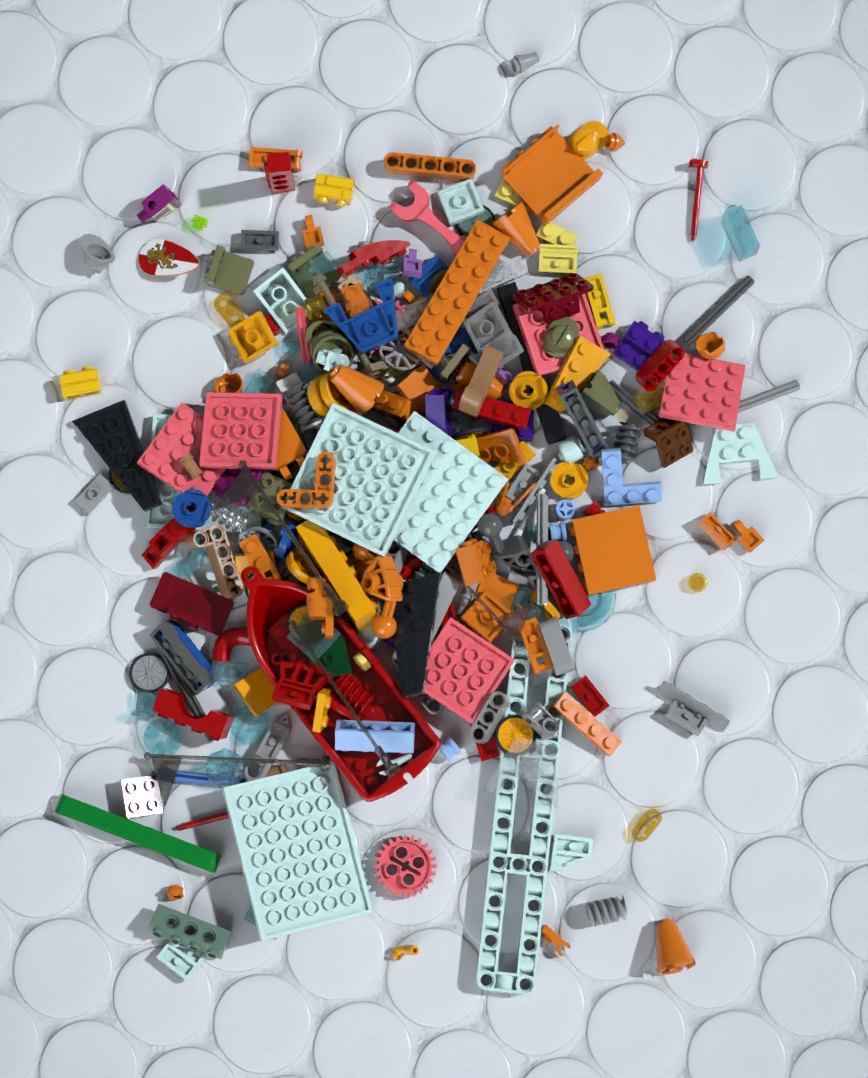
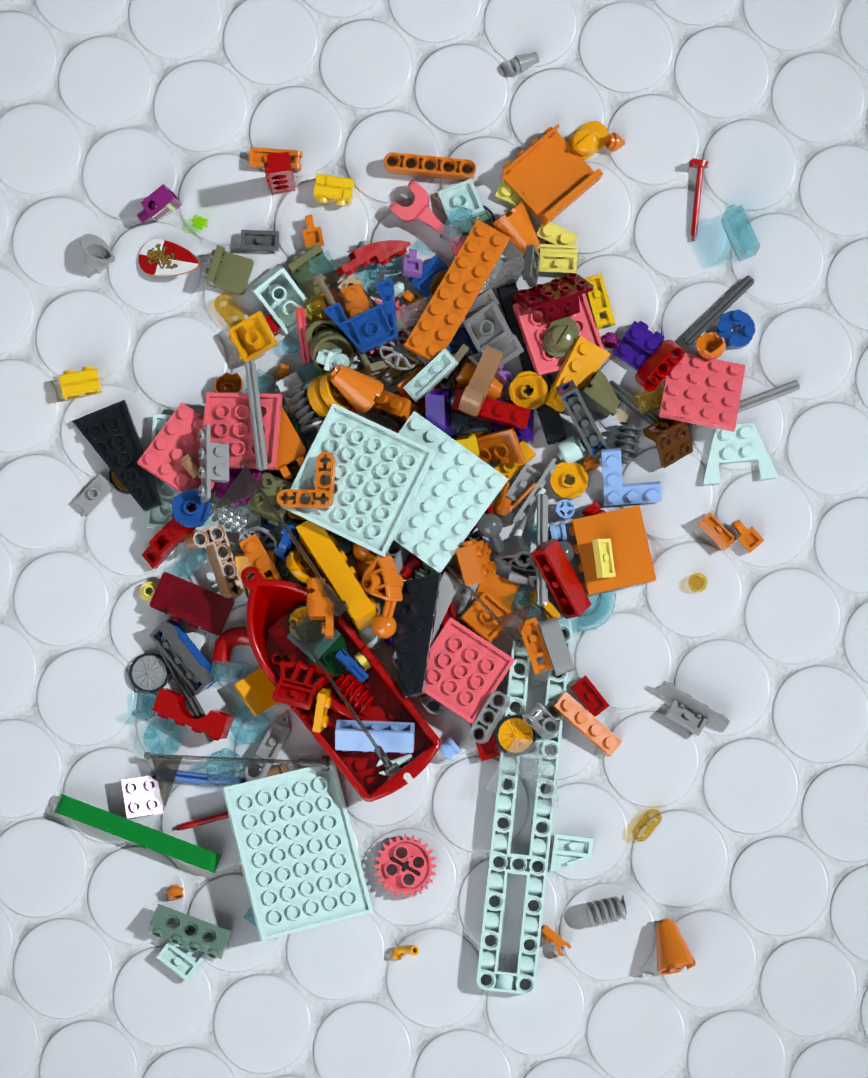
(144, 587): none -> light yellow plate
(214, 463): none -> light grey bracket
(256, 415): none -> light grey axle
(351, 665): none -> blue axle
(431, 375): none -> light aqua plate
(456, 224): none -> clear light blue plate
(531, 266): none -> dark grey plate
(603, 558): none -> light yellow plate
(740, 319): none -> blue plate

